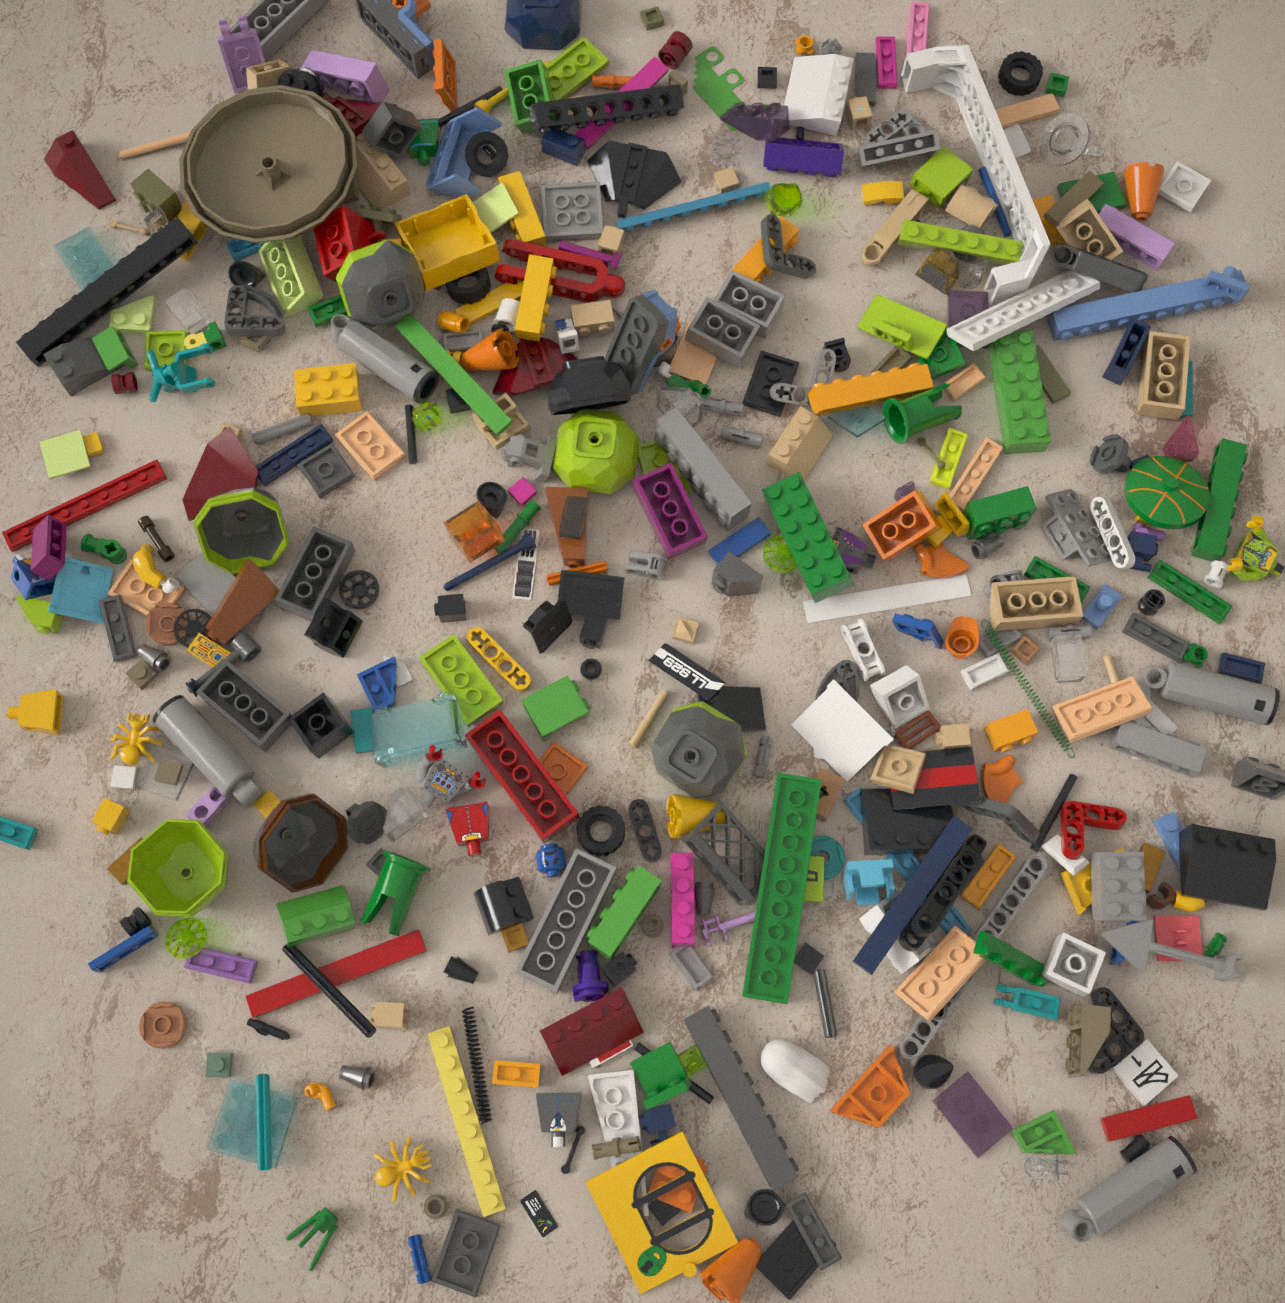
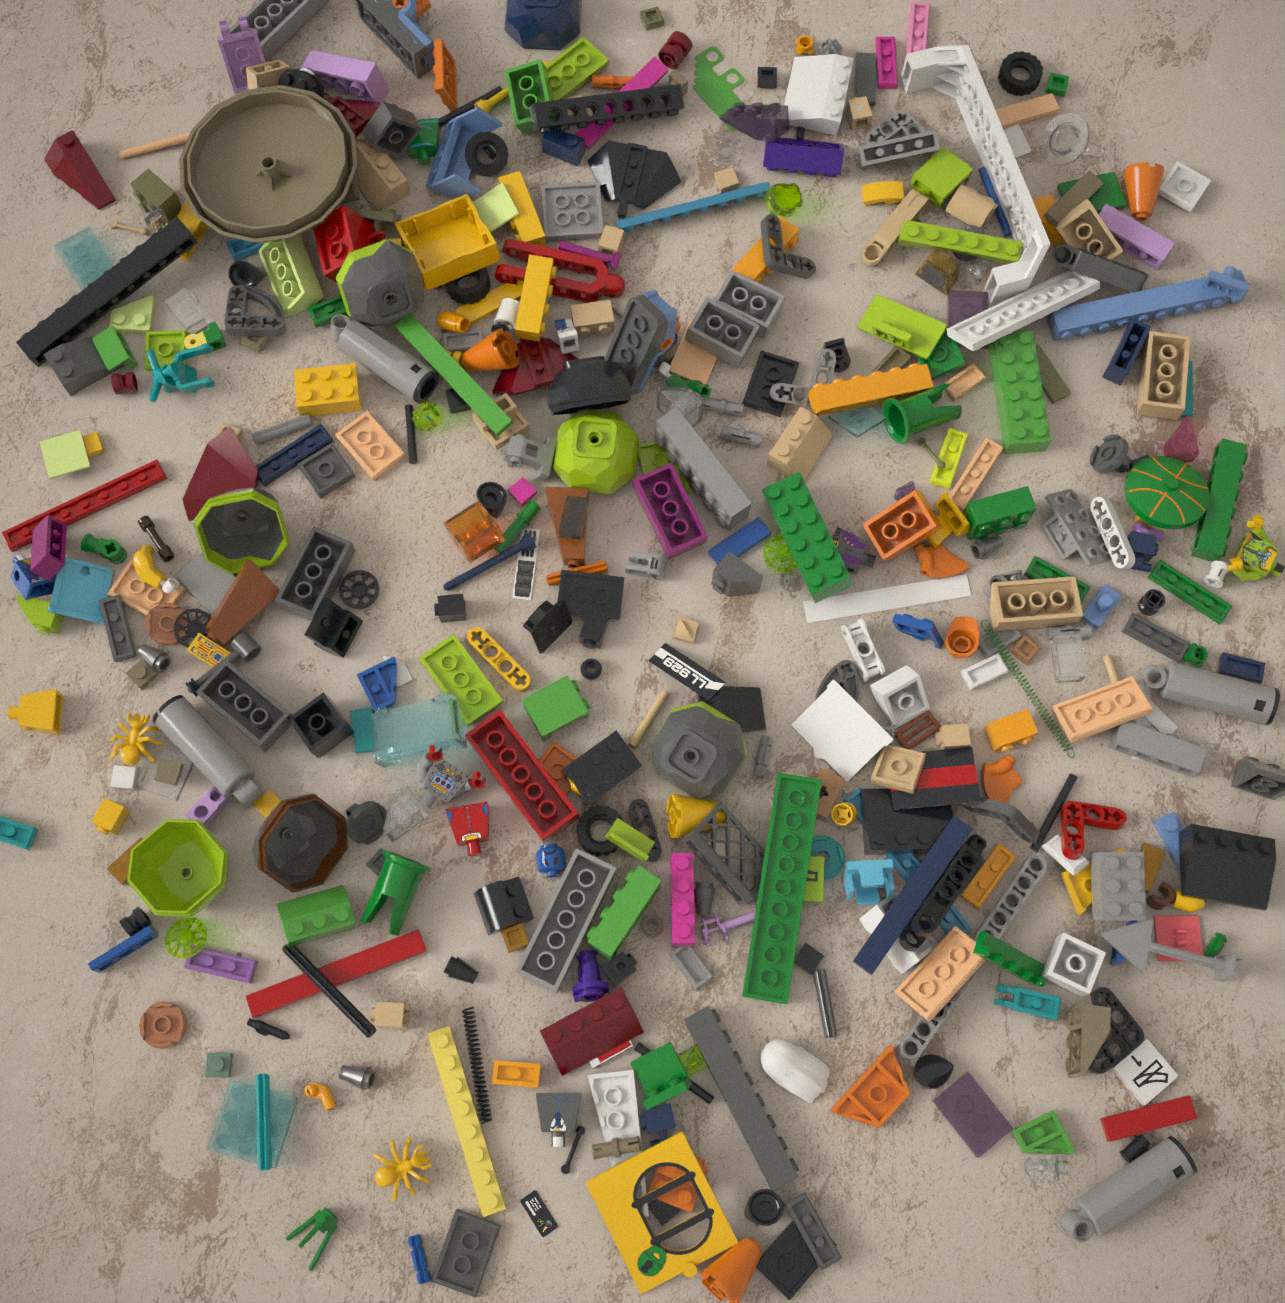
(428, 1206): dark tan plate -> none
(601, 768): none -> black piece
(630, 840): none -> lime panel
(840, 815): none -> yellow wheel

